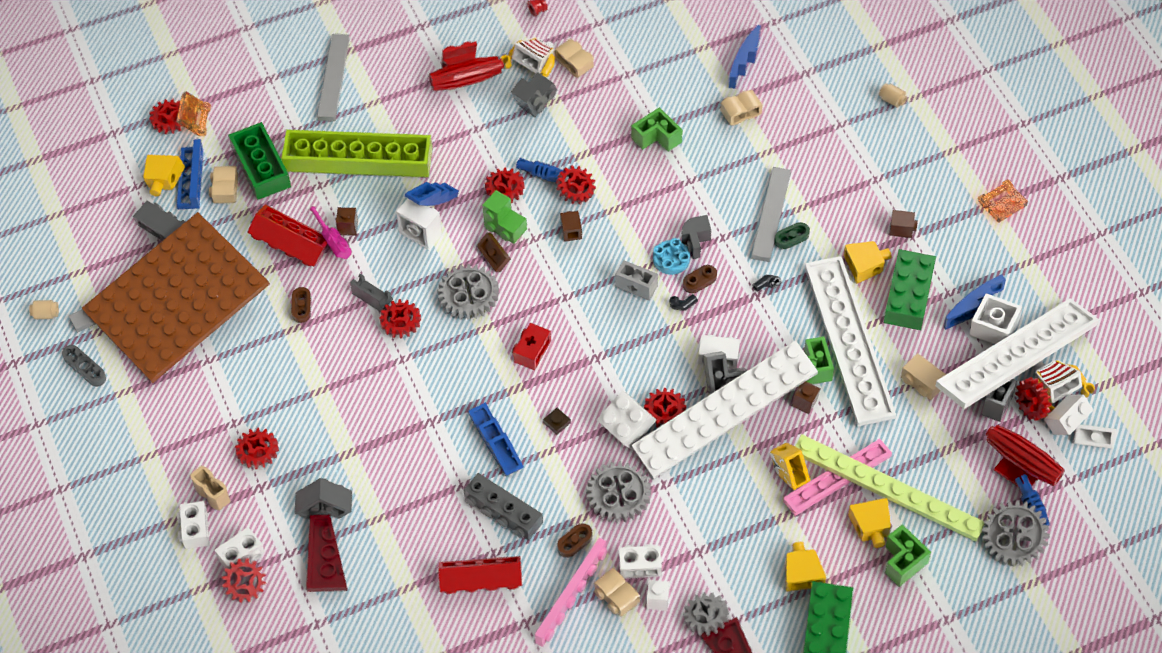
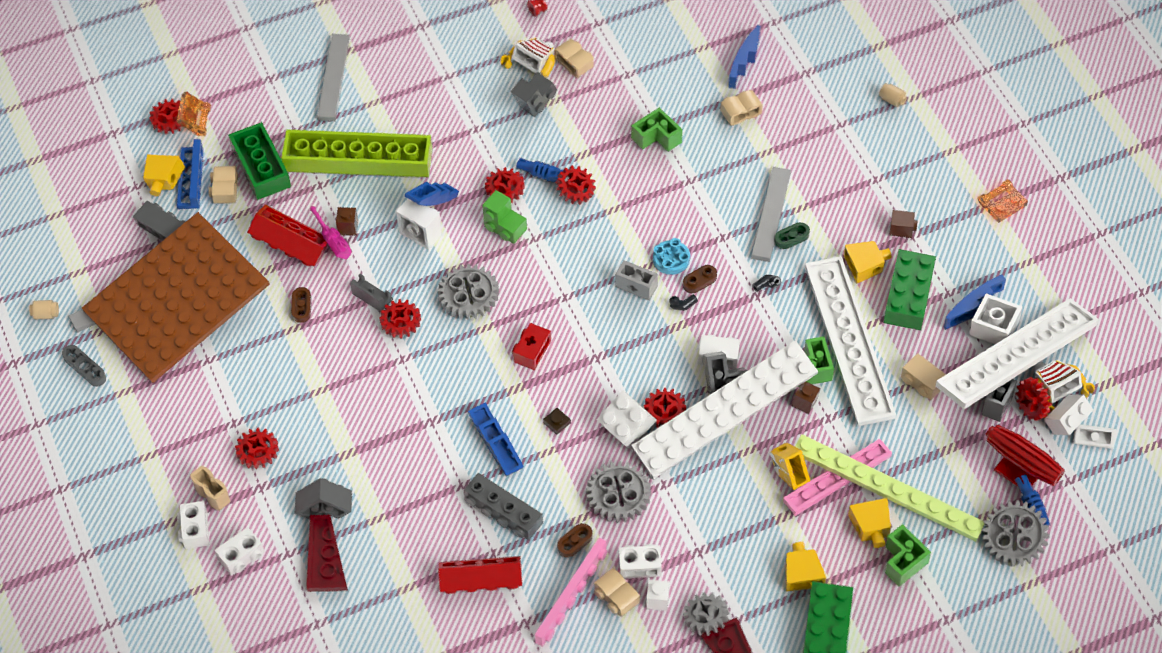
(249, 588): red gear -> none
(462, 67): red plate -> none
(493, 252): reddish brown plate -> none
(571, 226): reddish brown brick -> none
(696, 231): dark grey brick -> none

